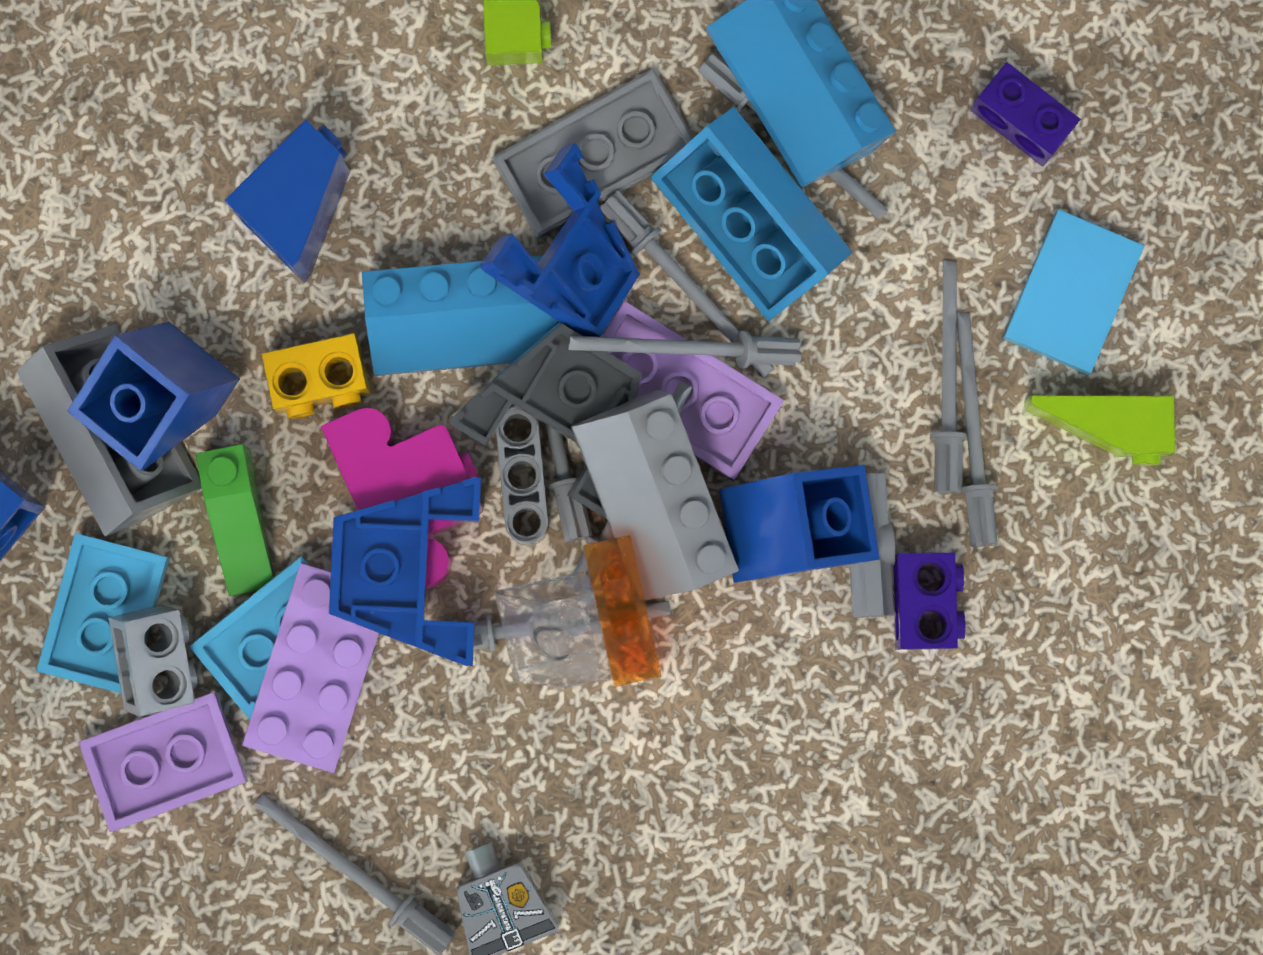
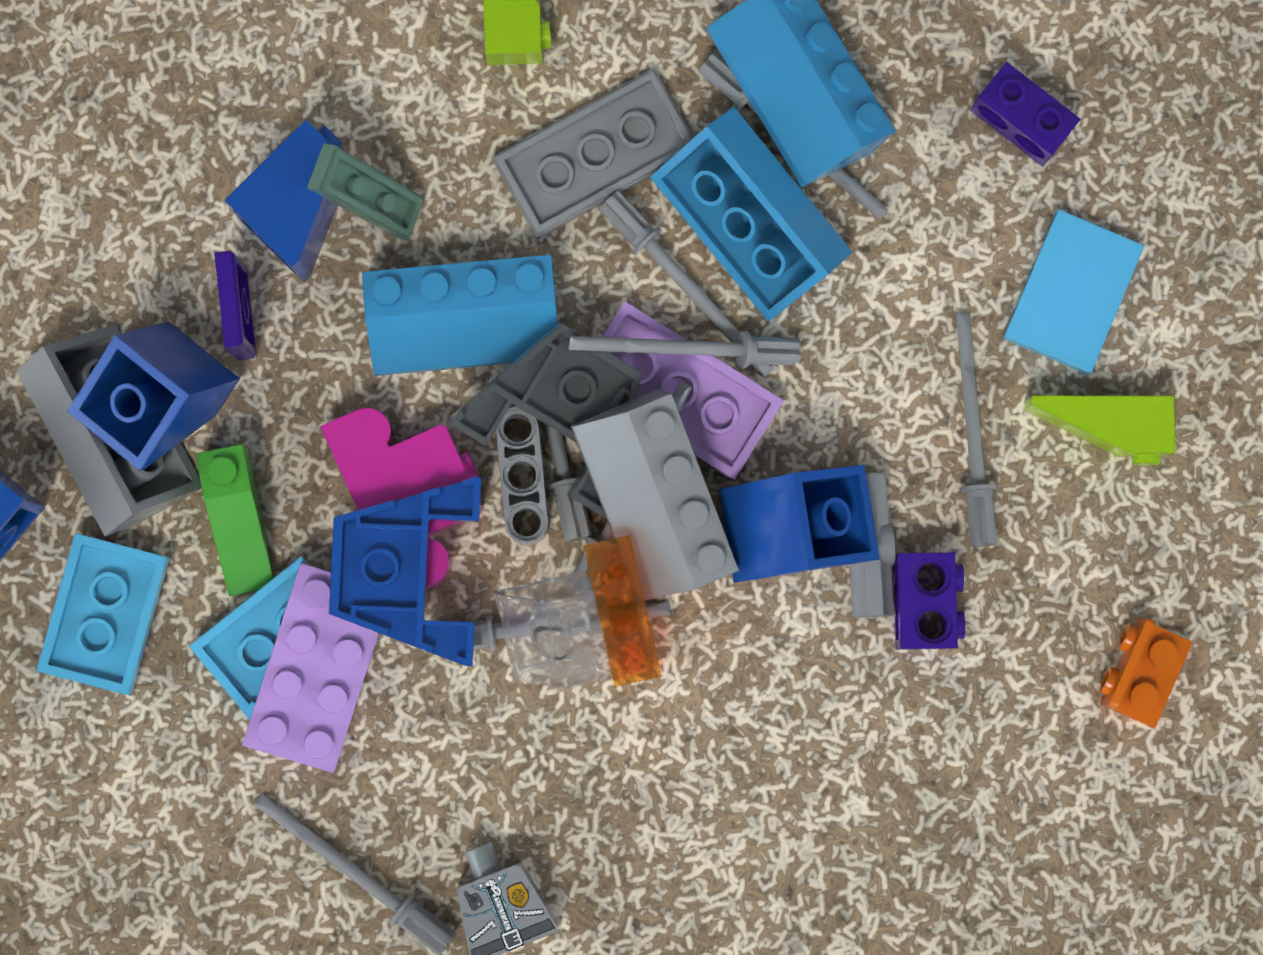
(140, 664): light grey brick -> none
(163, 762): lavender plate -> none
(235, 306): none -> dark purple tile
(316, 362): yellow brick -> none
(365, 192): none -> sand green tile
(584, 268): blue wing -> none
(949, 443): light grey piece -> none
(1144, 672): none -> orange bracket

